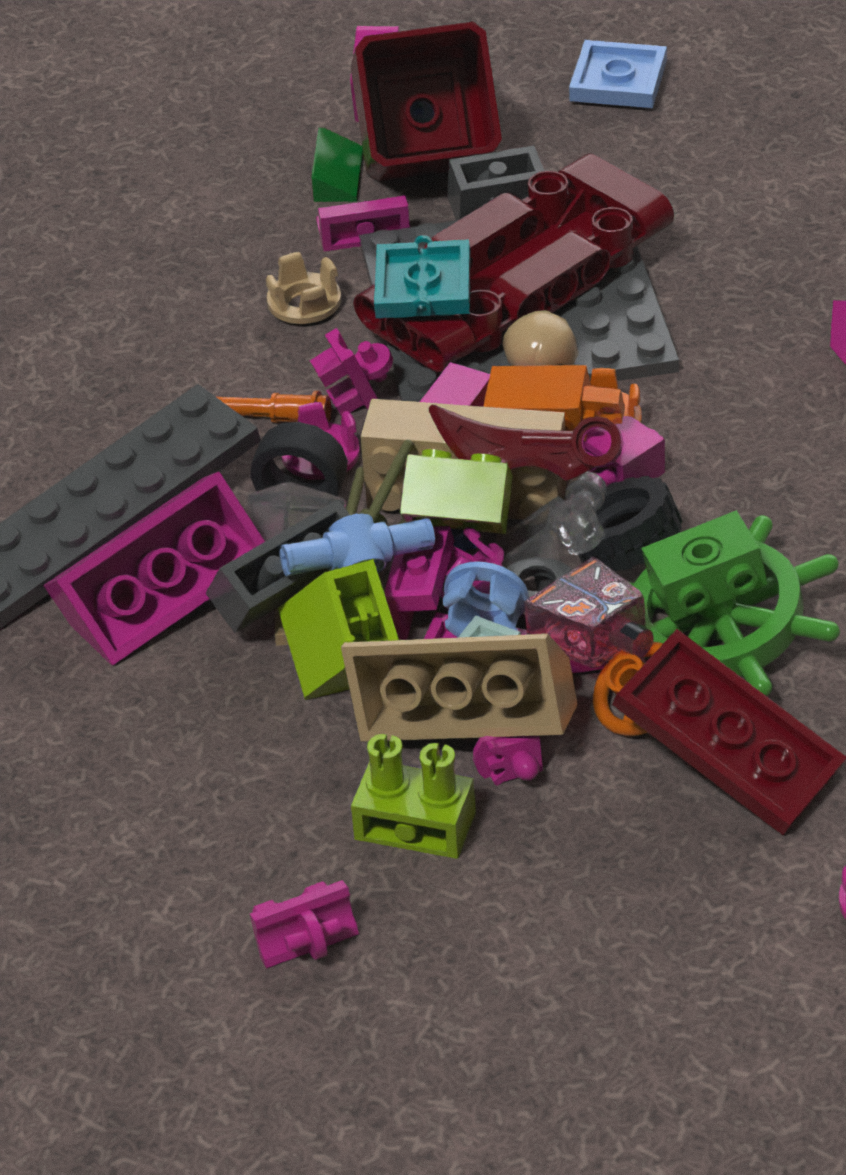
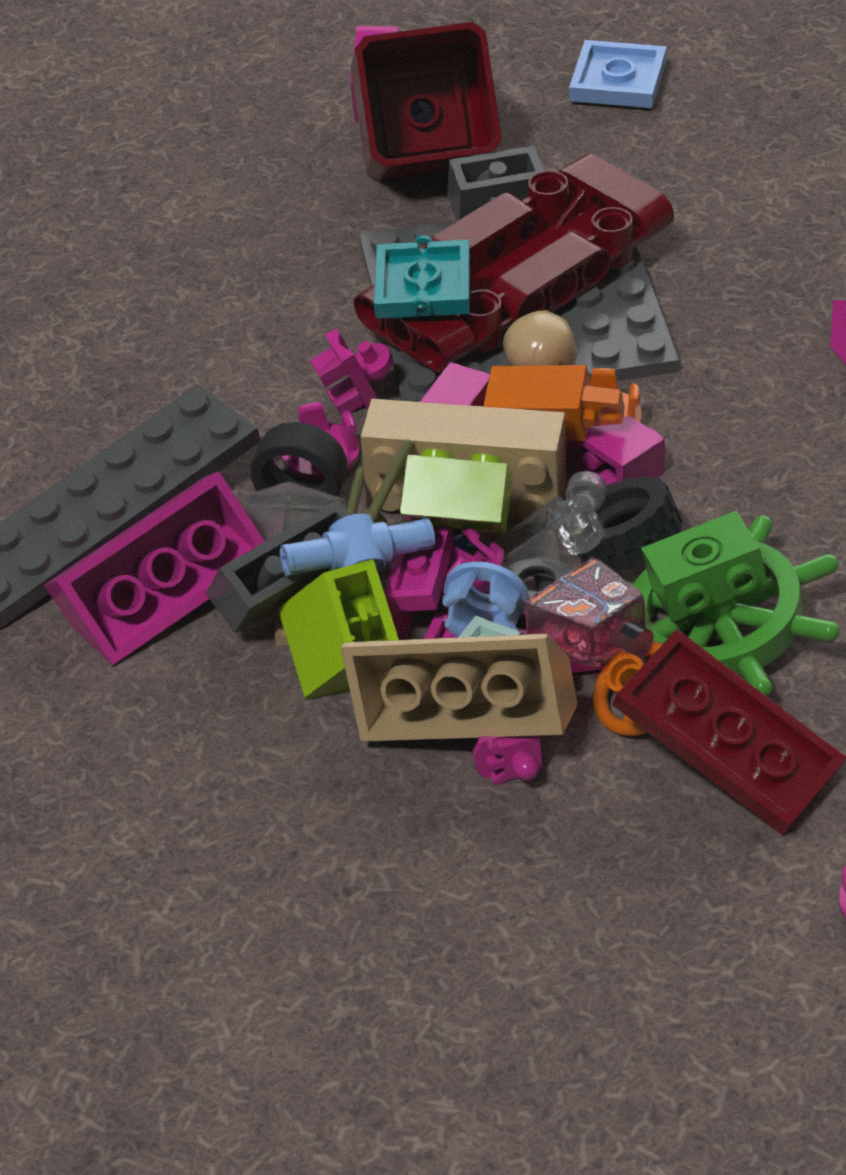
(278, 407): orange pin -> none
(303, 923): dark pink hips -> none
(318, 291): tan piece -> none
(336, 168): green slope -> none
(342, 224): dark pink panel -> none
(411, 805): lime brick -> none
(547, 449): dark red piece -> none

